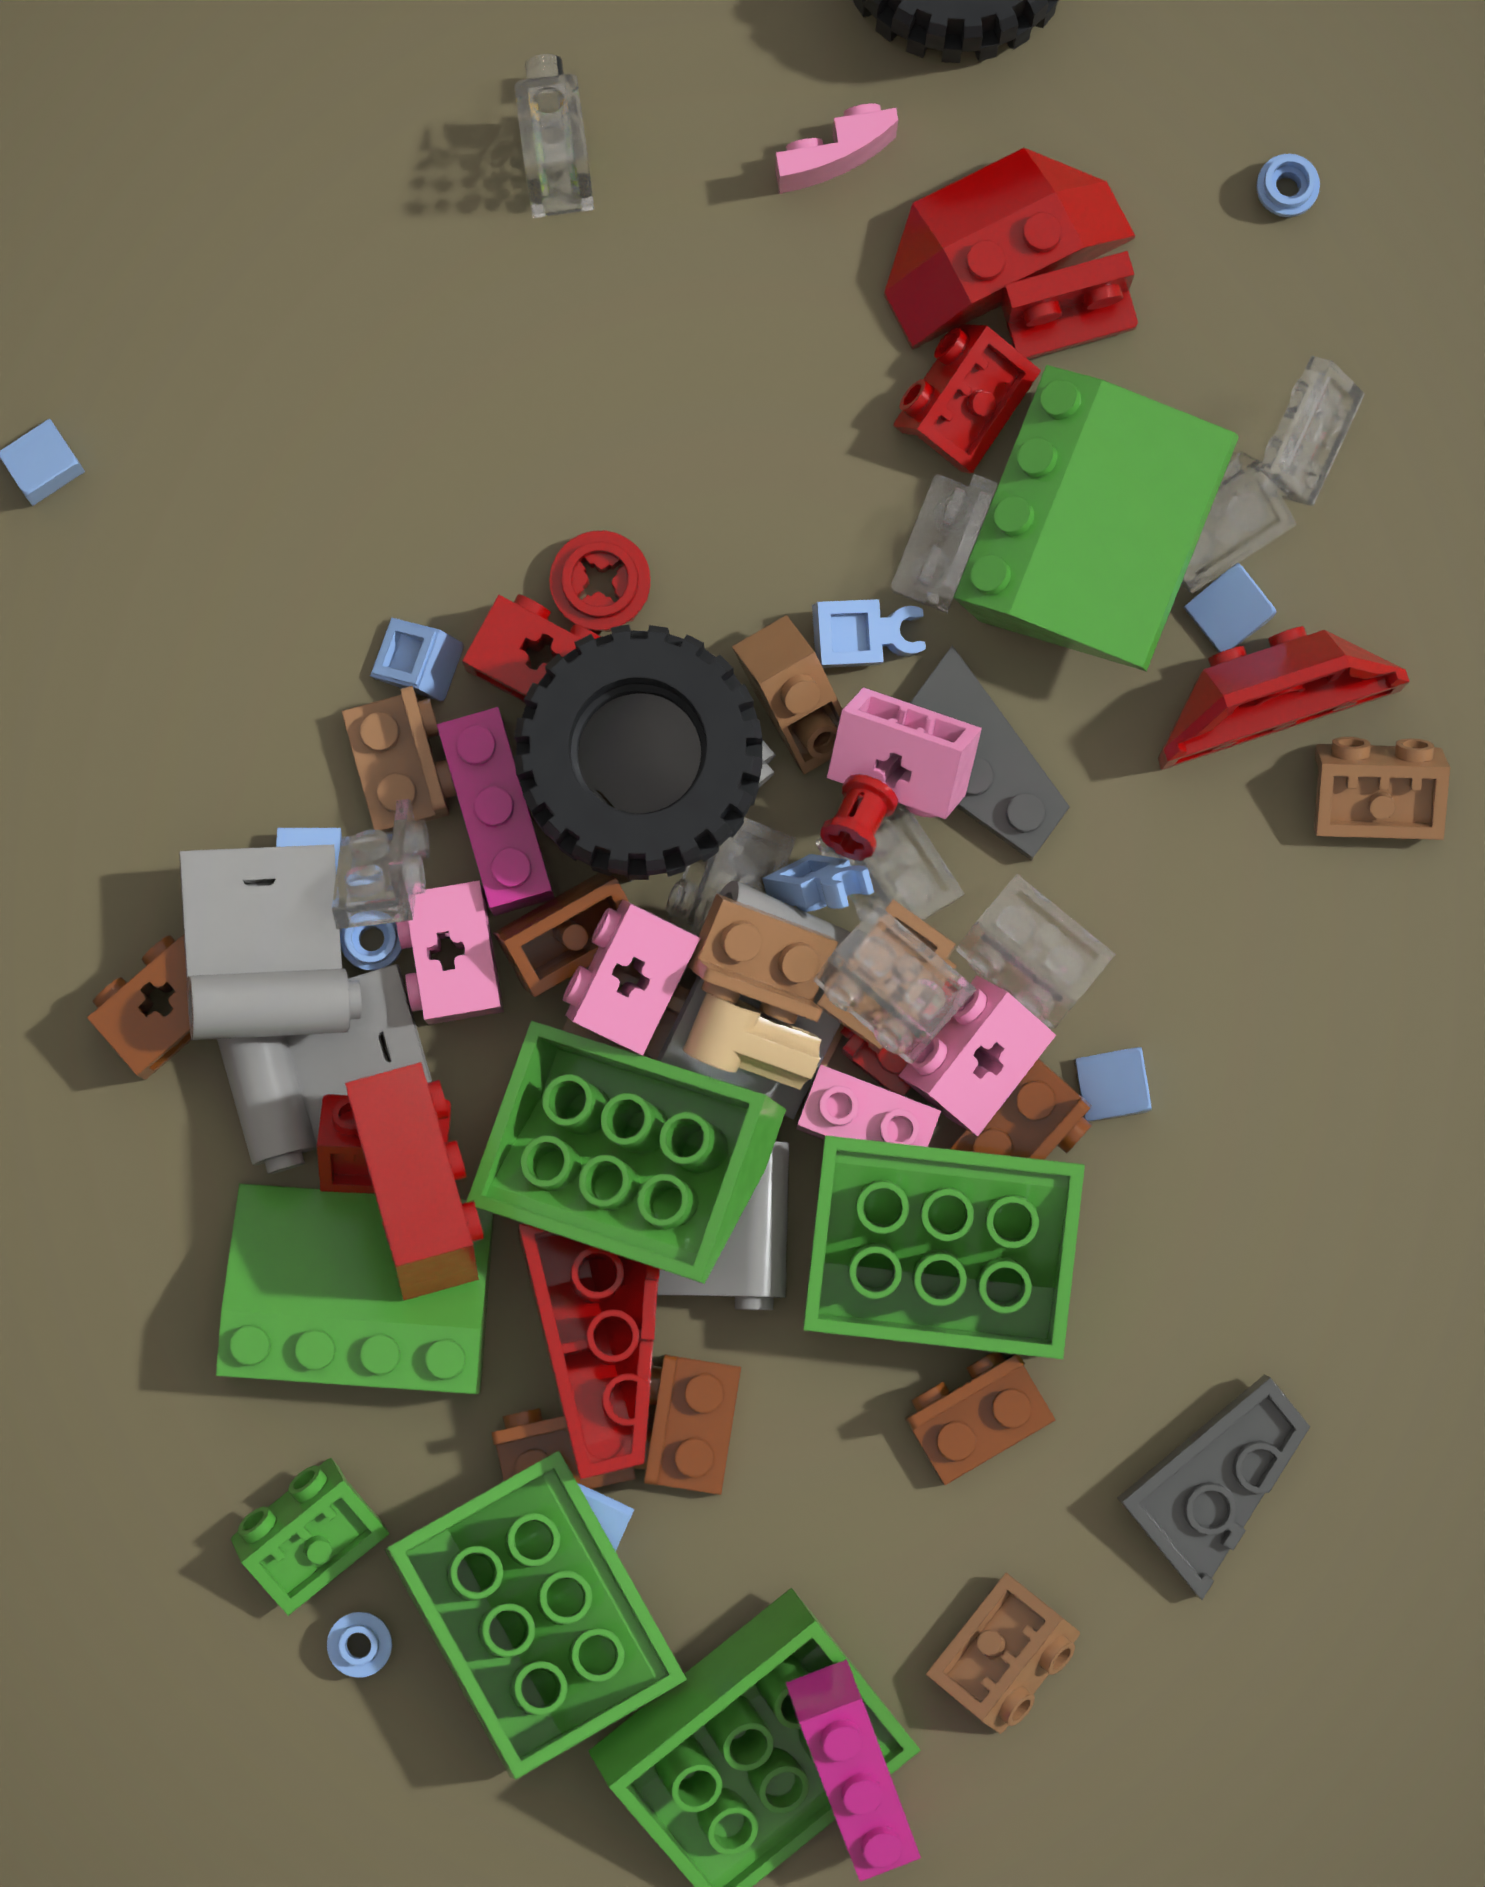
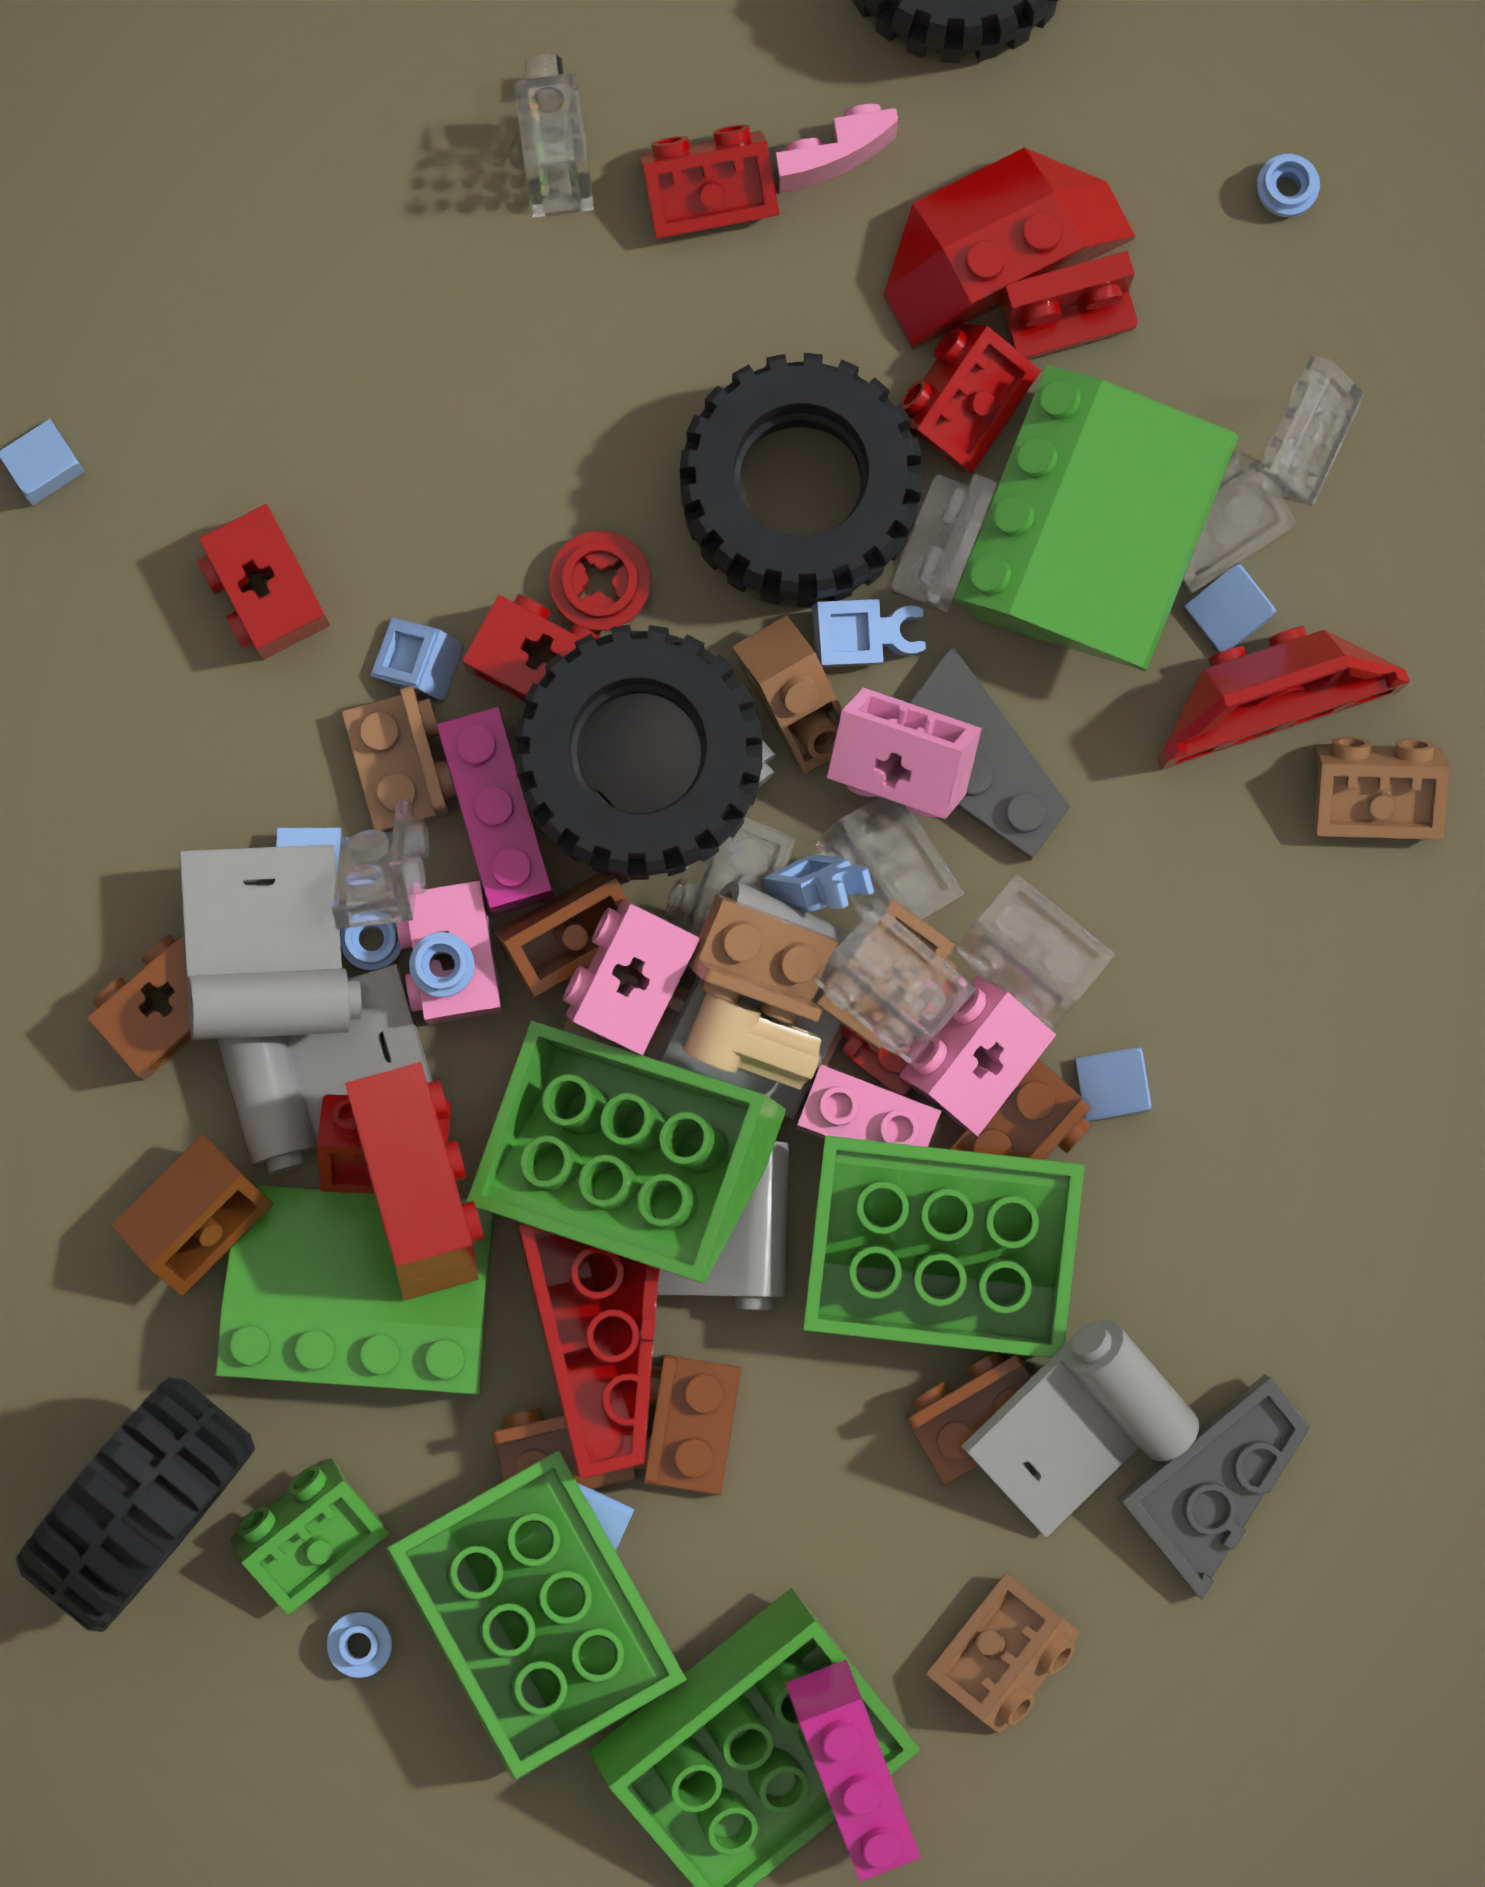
(134, 1504): none -> black tyre
(192, 1215): none -> dark orange brick
(254, 546): none -> red brick
(441, 944): none -> light blue plate
(709, 181): none -> red bracket
(815, 398): none -> black tyre
(859, 817): red bush -> none
(1081, 1424): none -> light grey door

